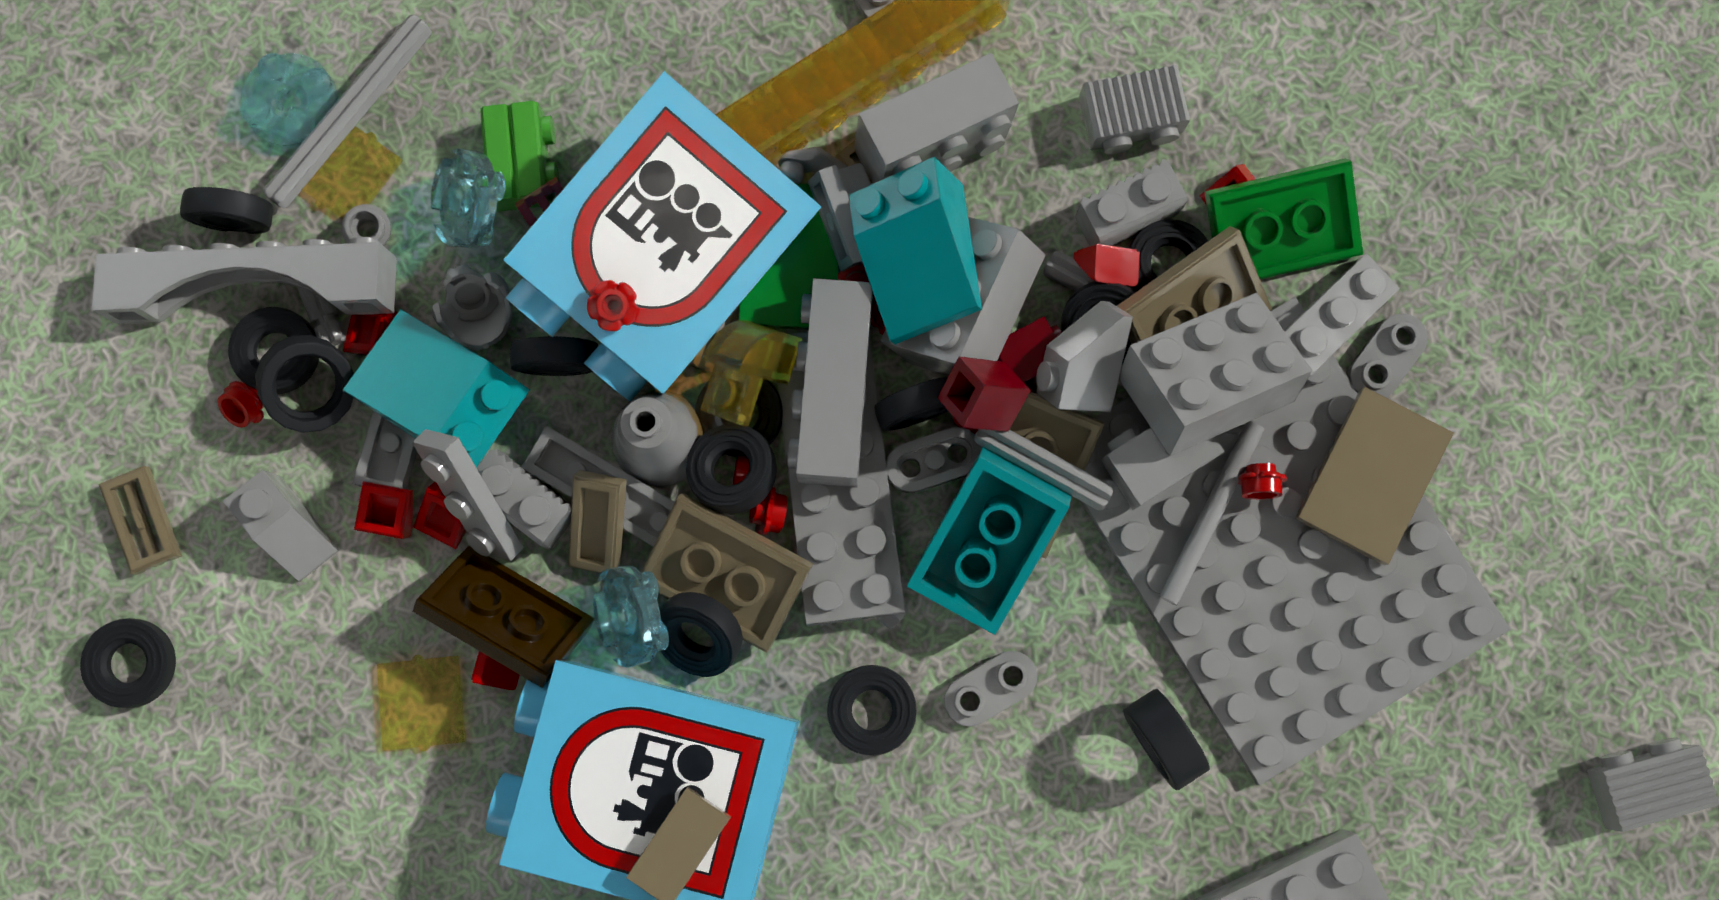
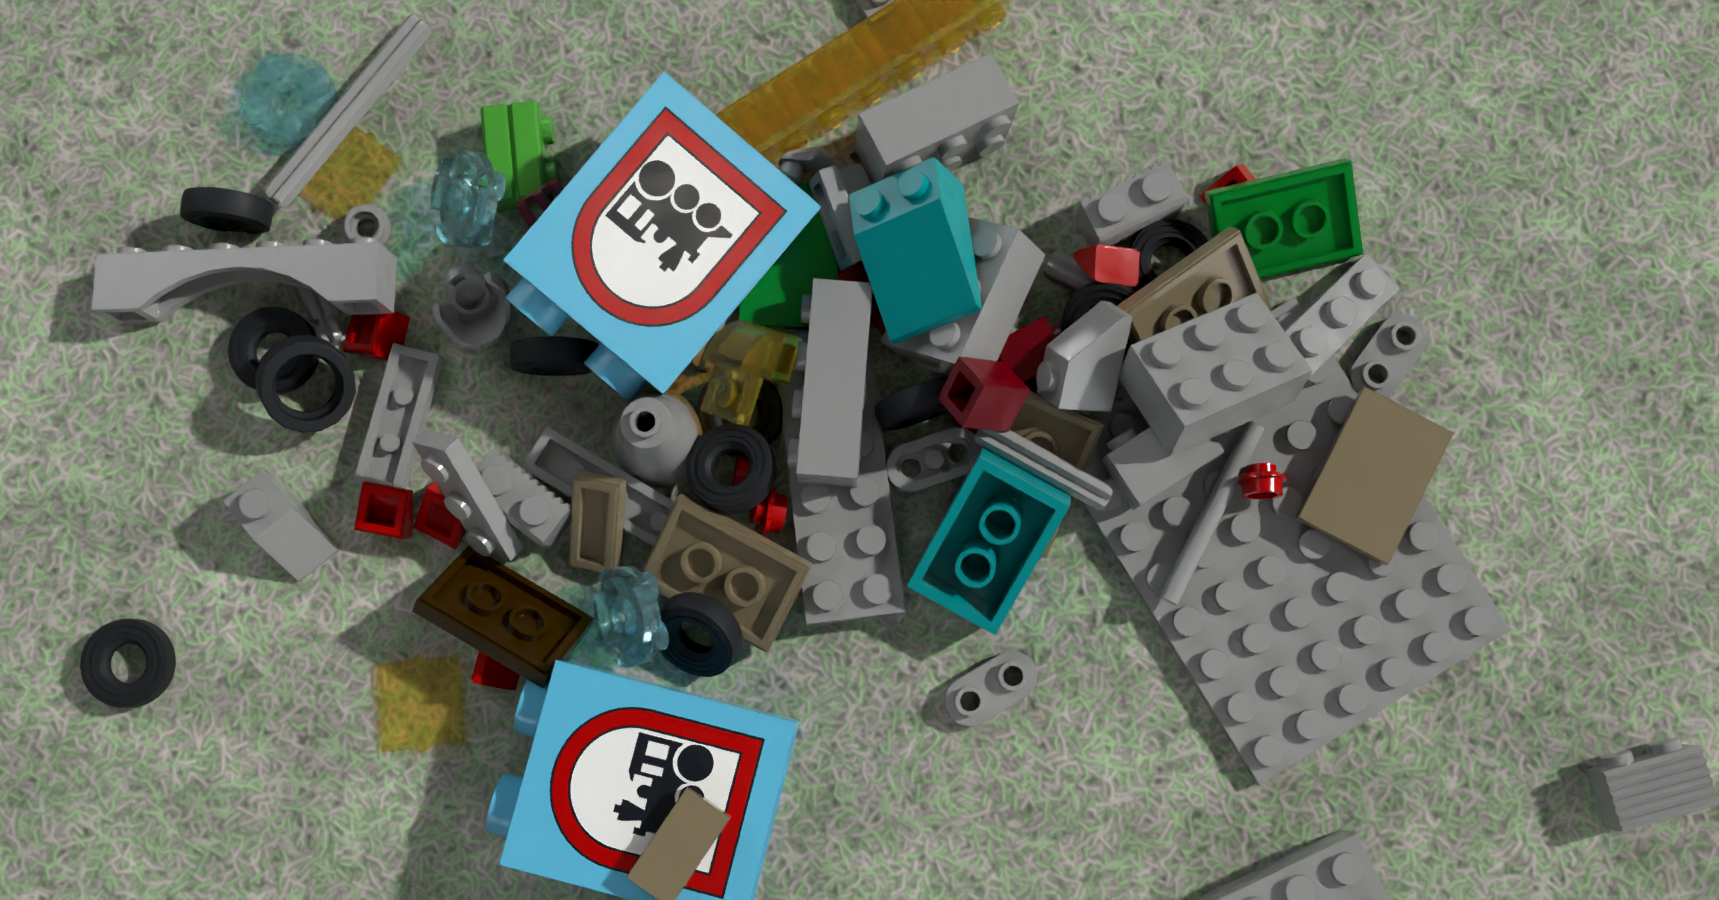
(158, 514): dark tan tile -> none
(240, 404): red plate -> none
(436, 385): teal slope -> none
(598, 305): red plate -> none
(842, 720): black tyre -> none
(1134, 109): light grey brick -> none
(1166, 739): black tyre -> none

